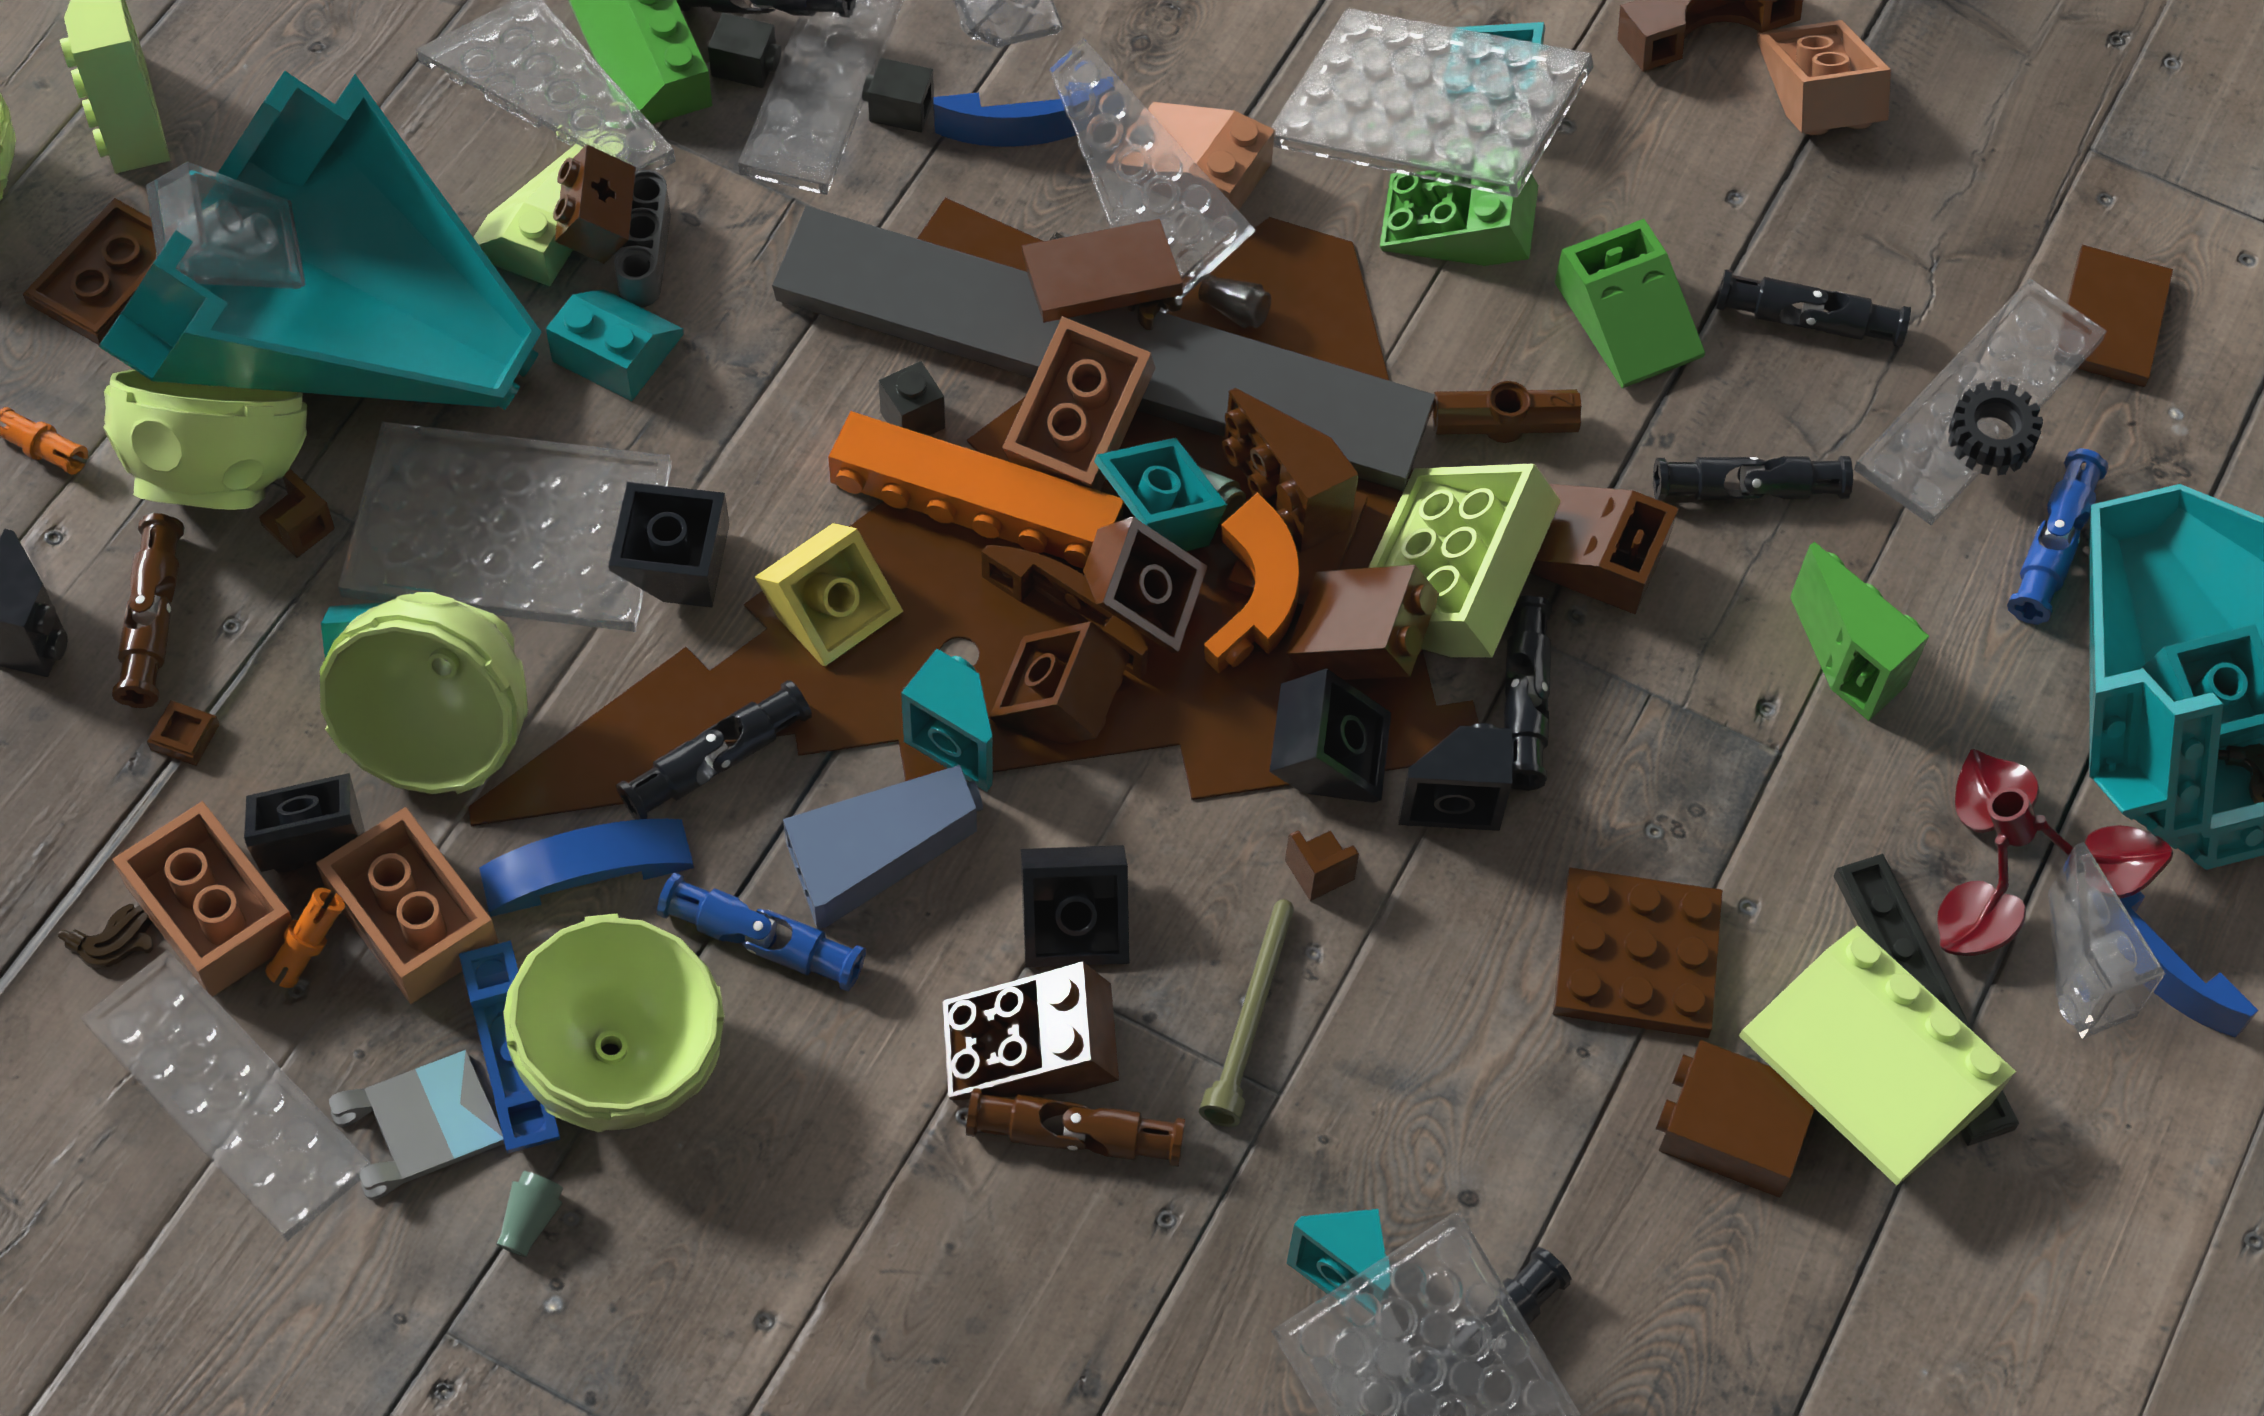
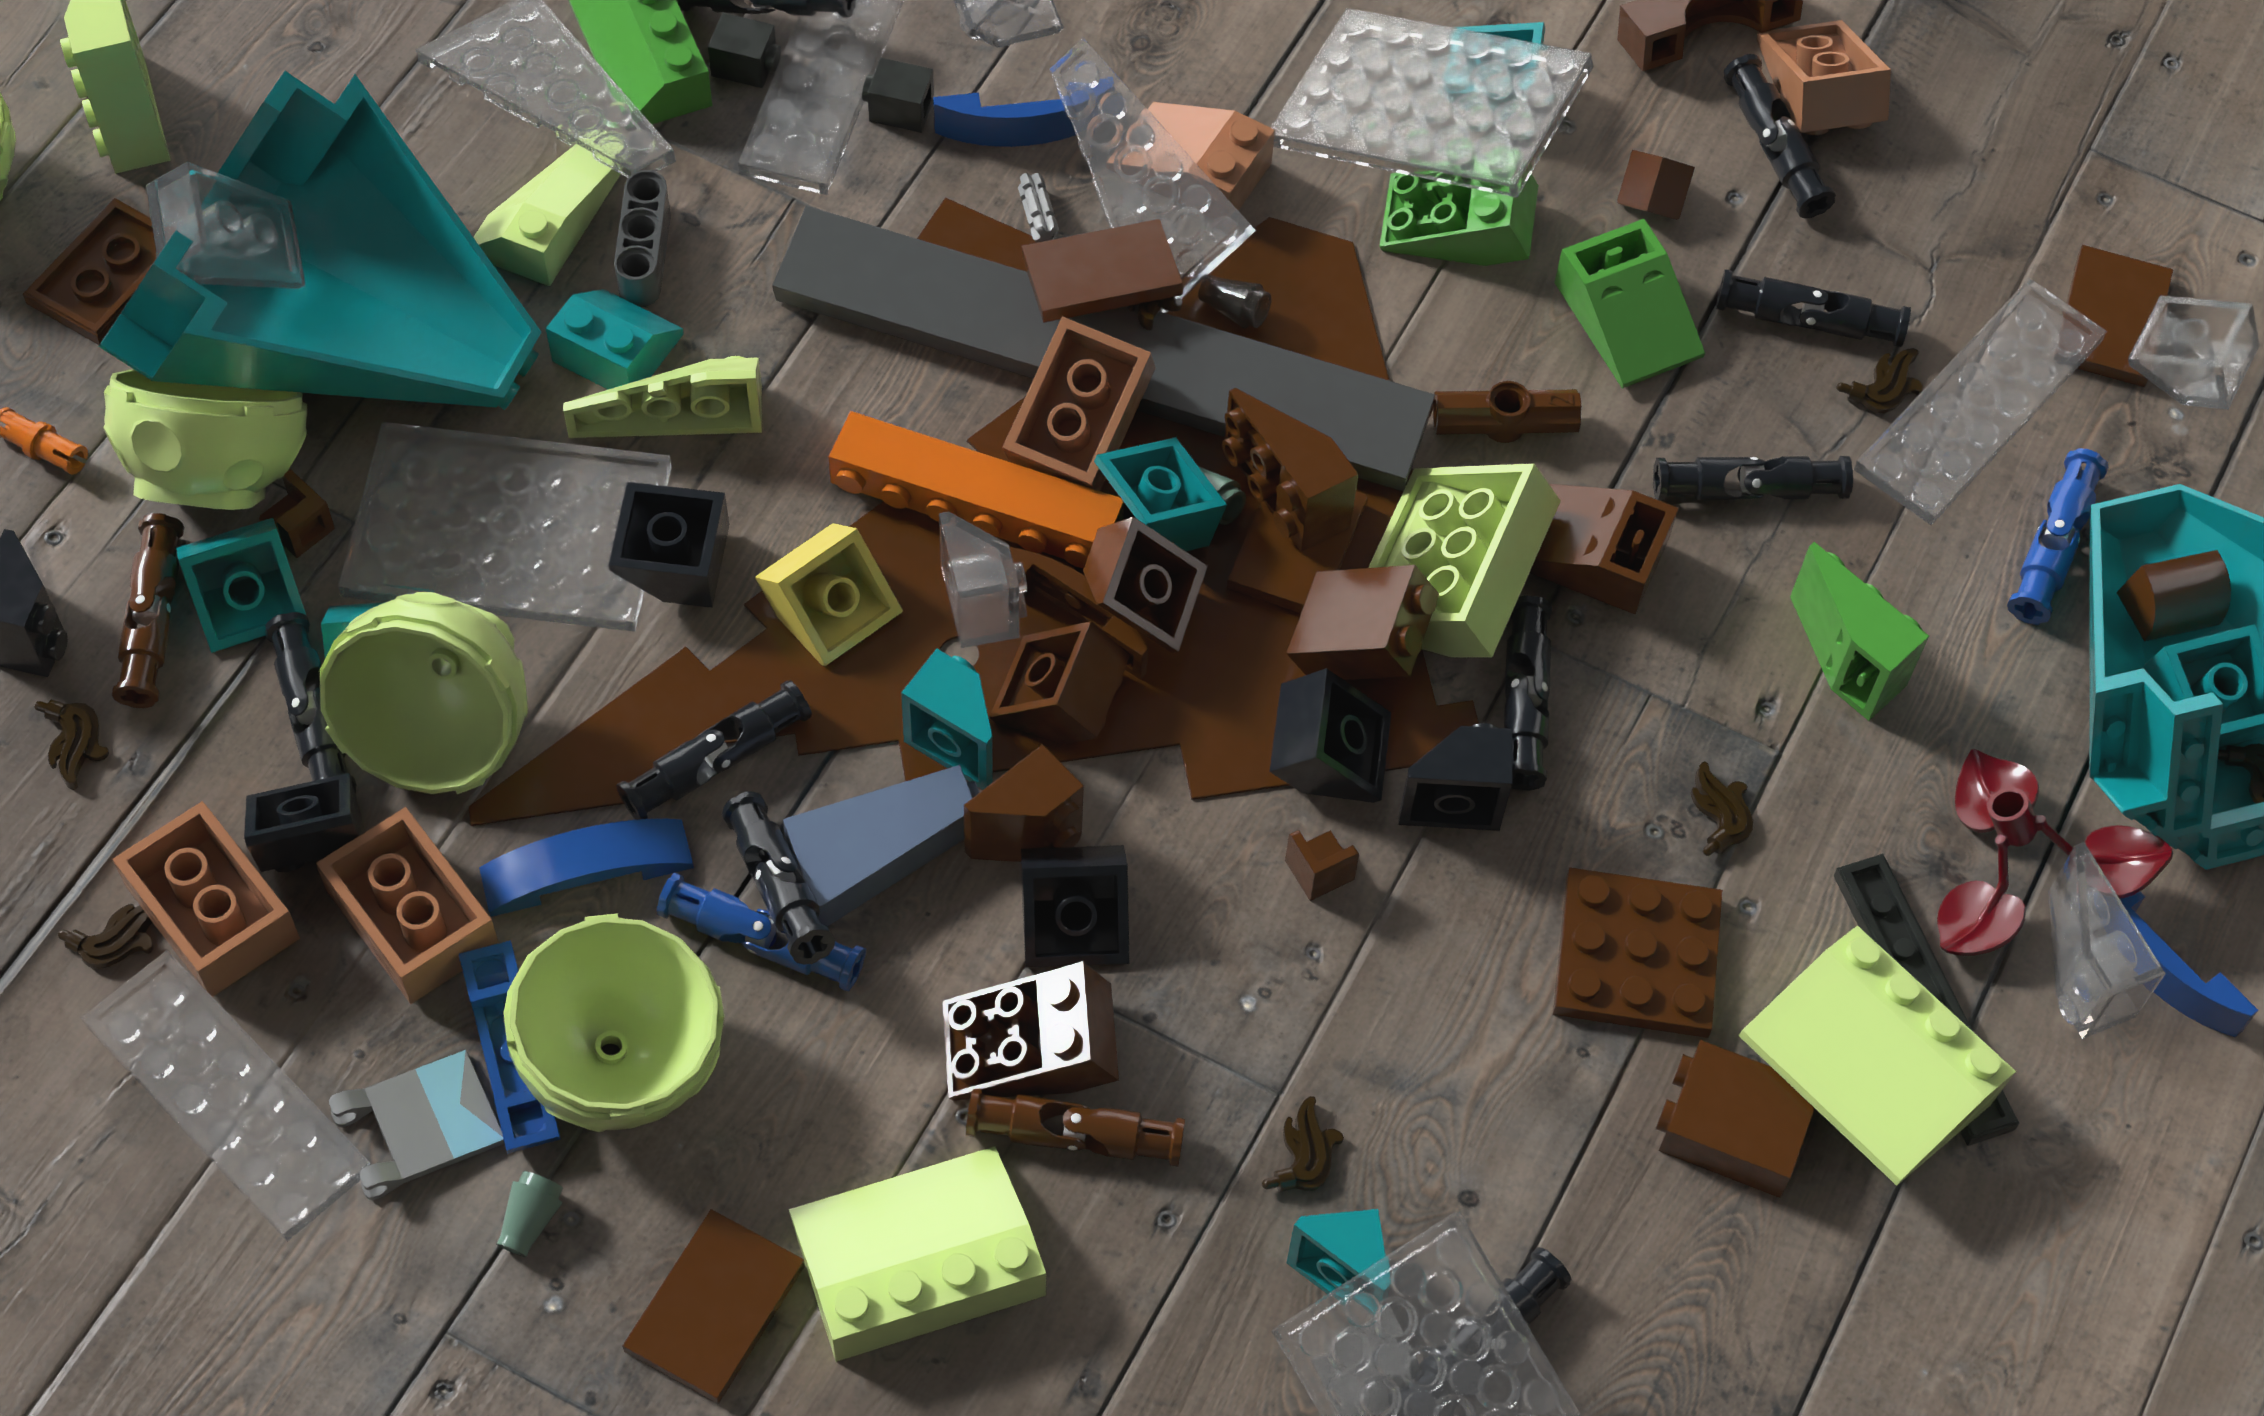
(77, 739): none -> dark brown piece
(183, 733): reddish brown tile -> none
(239, 583): none -> teal slope
(299, 680): none -> black piece
(305, 937): orange pin -> none
(594, 203): reddish brown brick -> none
(690, 400): none -> yellowish green wedge
(714, 1306): none -> reddish brown tile
(778, 878): none -> black piece
(912, 400): pearl dark grey brick -> none
(918, 1253): none -> yellowish green slope
(980, 583): none -> clear slope
(1025, 808): none -> reddish brown slope
(1037, 207): none -> light grey axle
(1224, 1101): olive piece -> none
(1268, 550): orange arch -> none
(1309, 1149): none -> dark brown piece
(1655, 184): none -> reddish brown panel
(1725, 807): none -> dark brown piece
(1777, 132): none -> black piece
(1889, 384): none -> dark brown piece
(1999, 405): black tyre -> none
(2178, 595): none -> brick
(2197, 349): none -> clear slope

